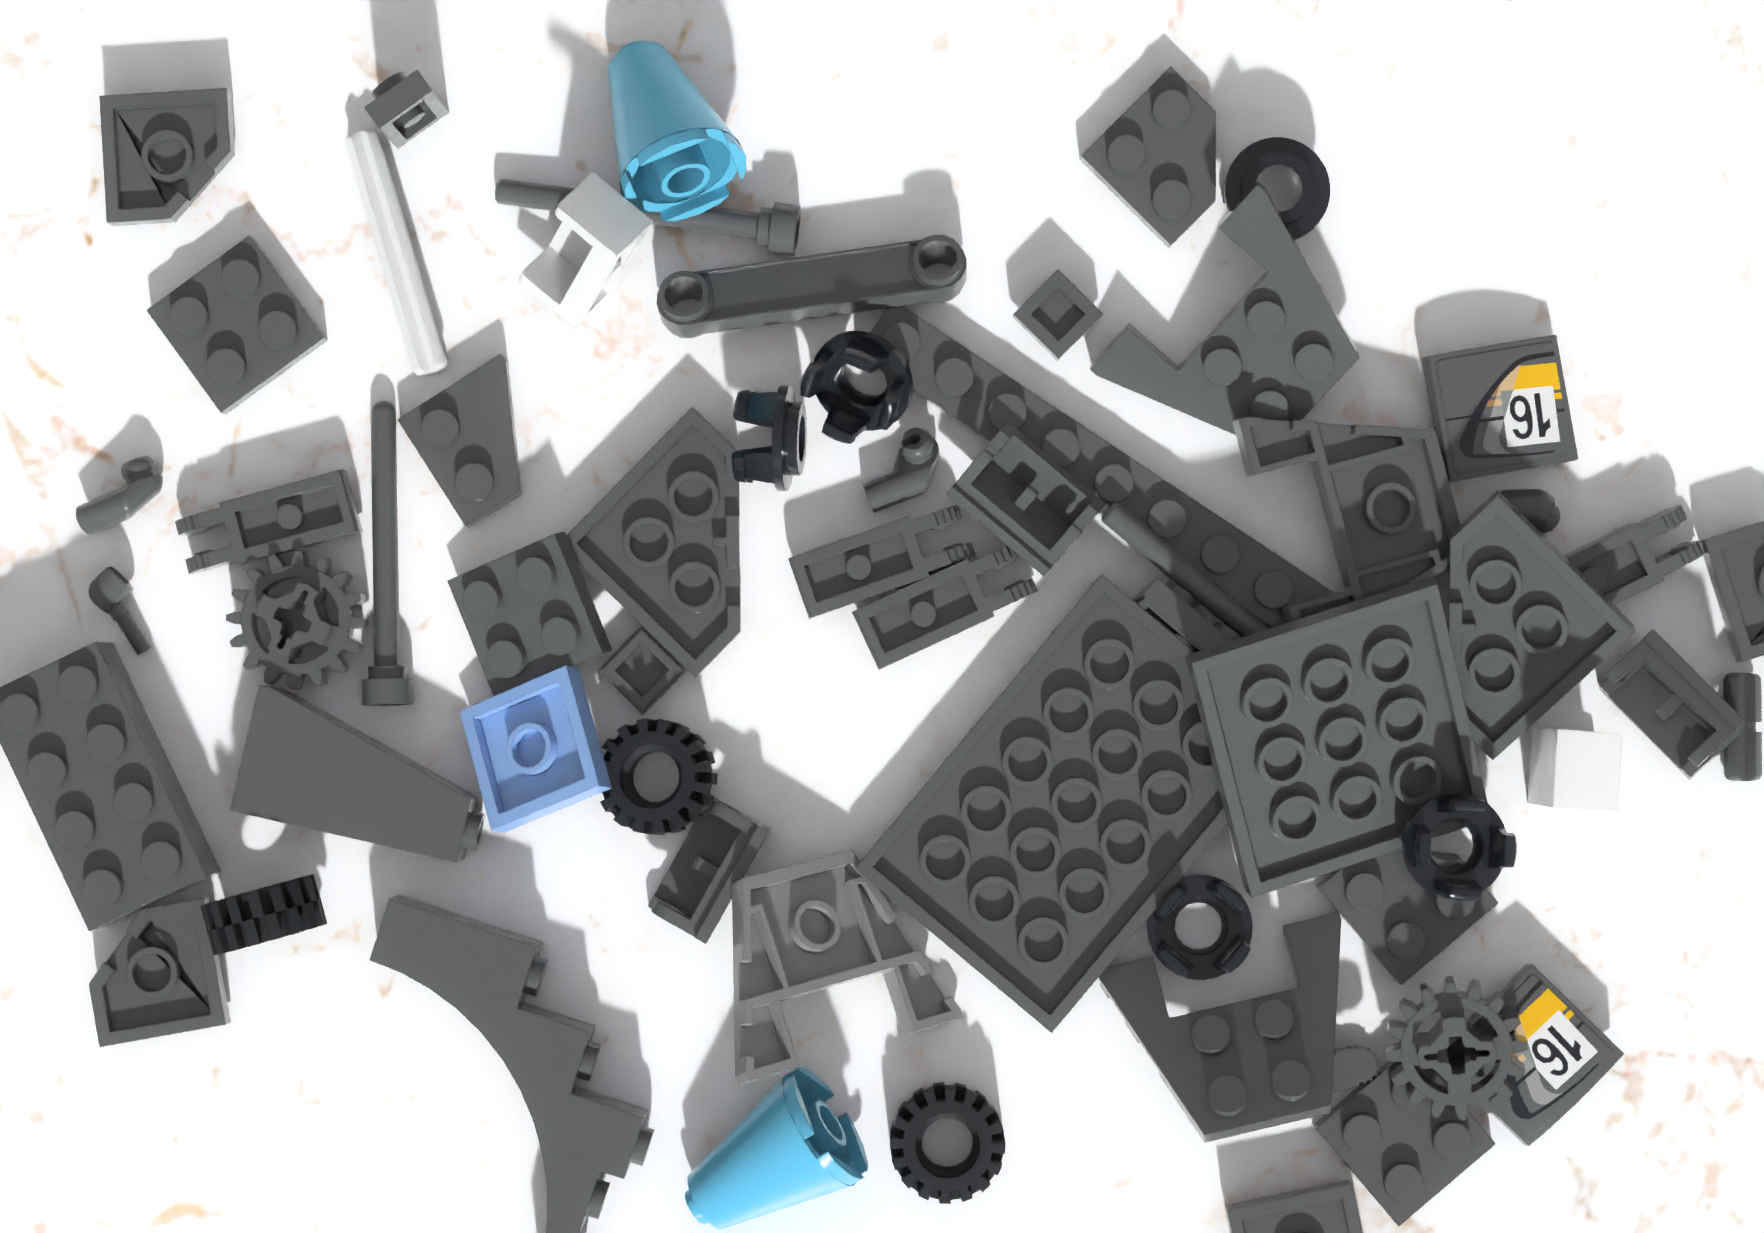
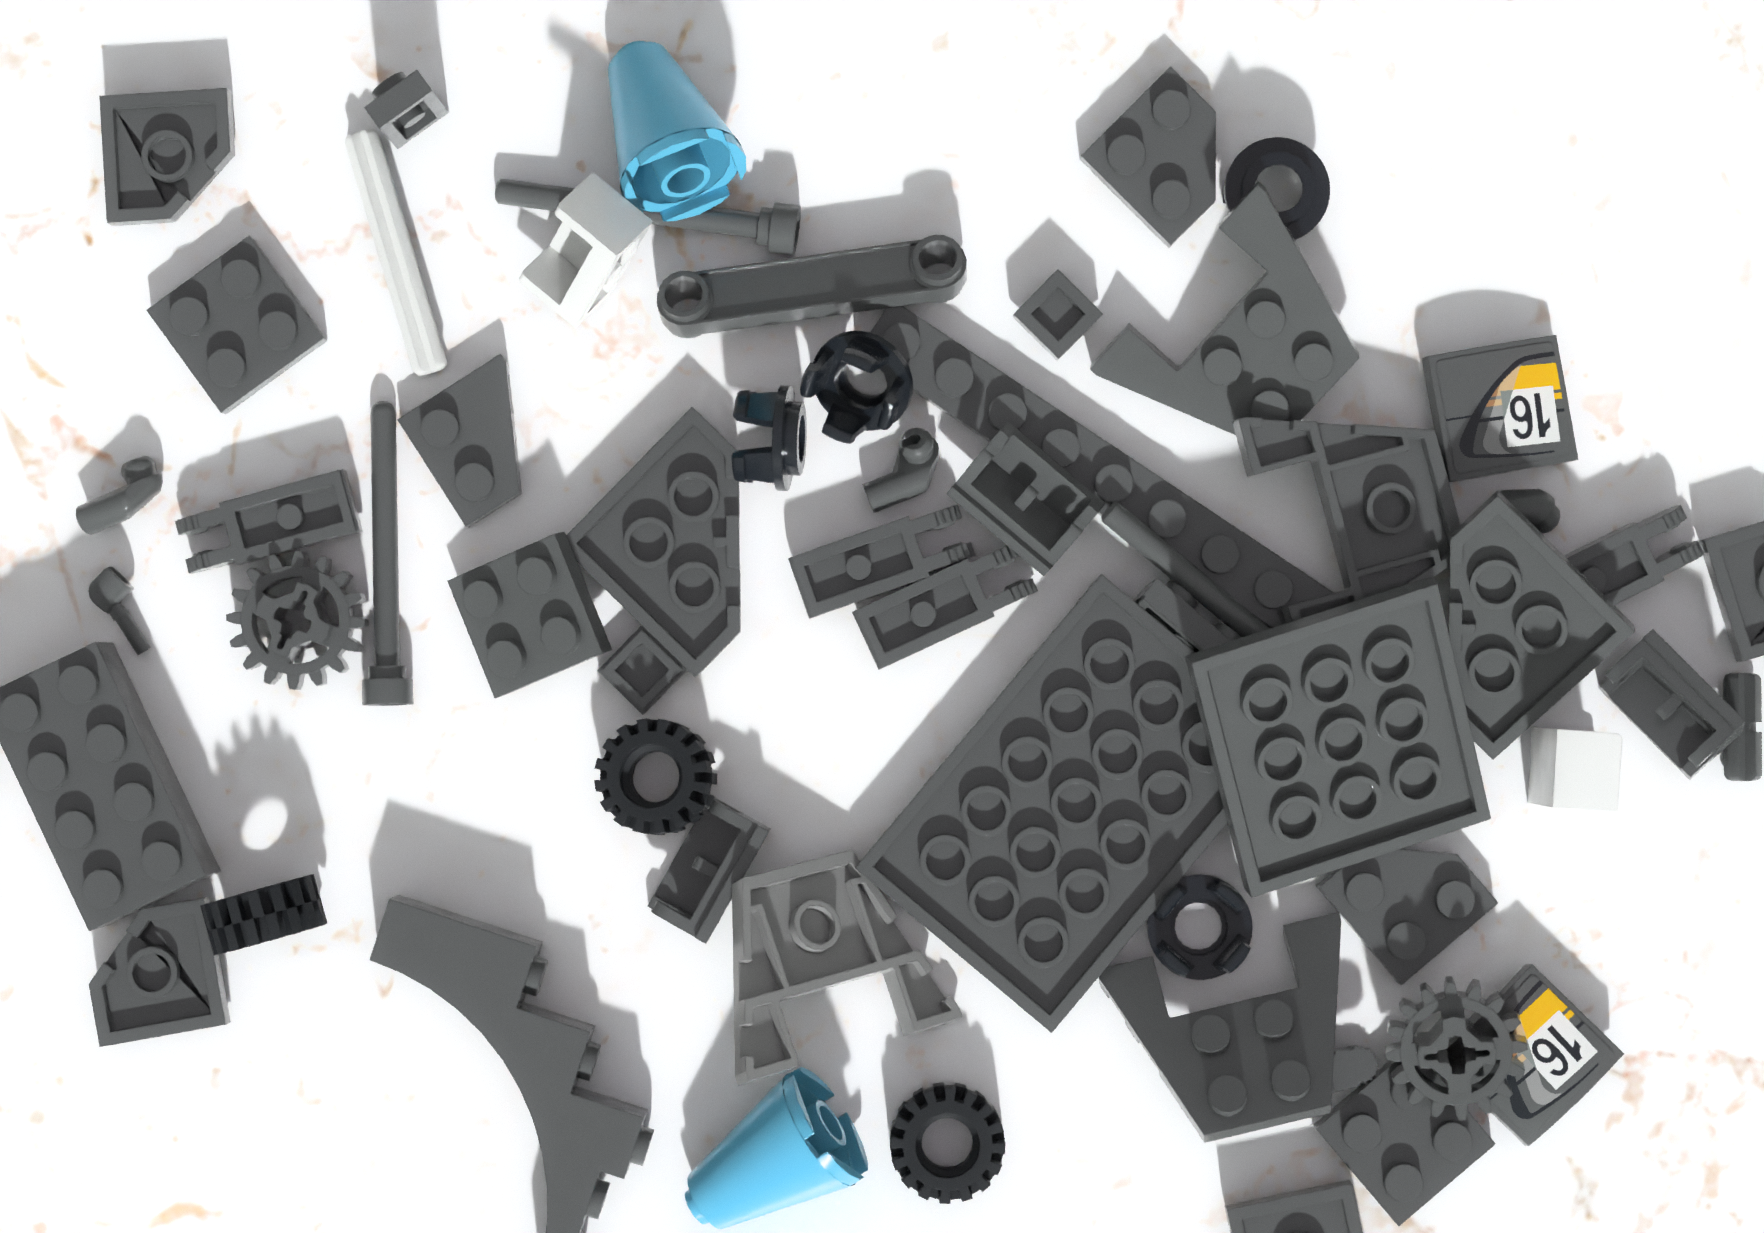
(337, 780): dark grey slope -> none
(535, 749): light blue plate -> none
(1490, 853): black piece -> none

